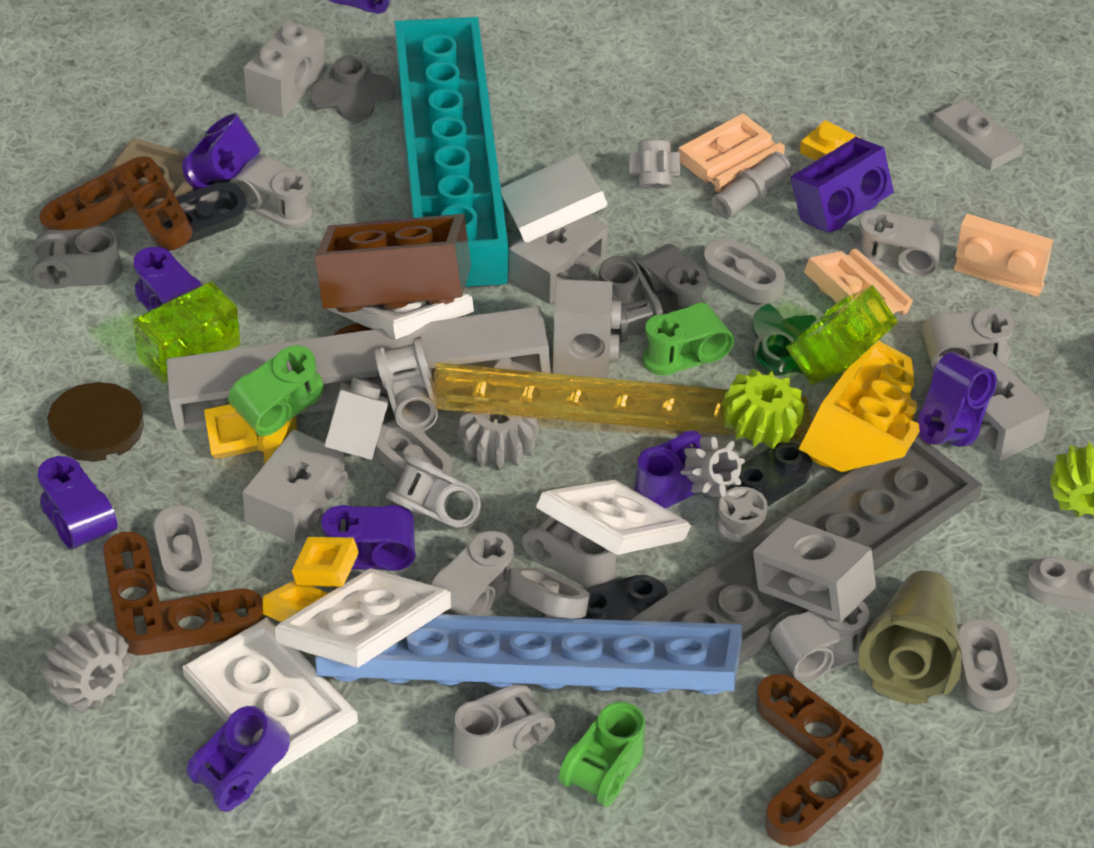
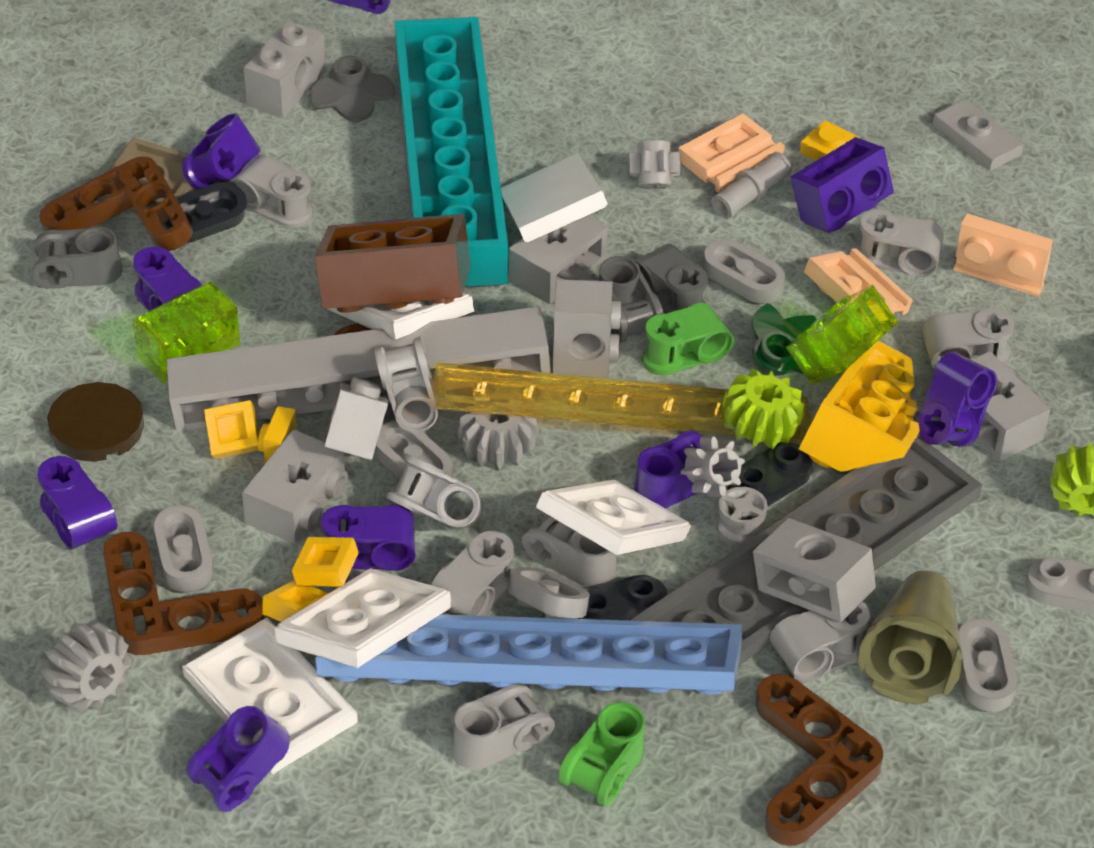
(274, 393): bright green piece -> none

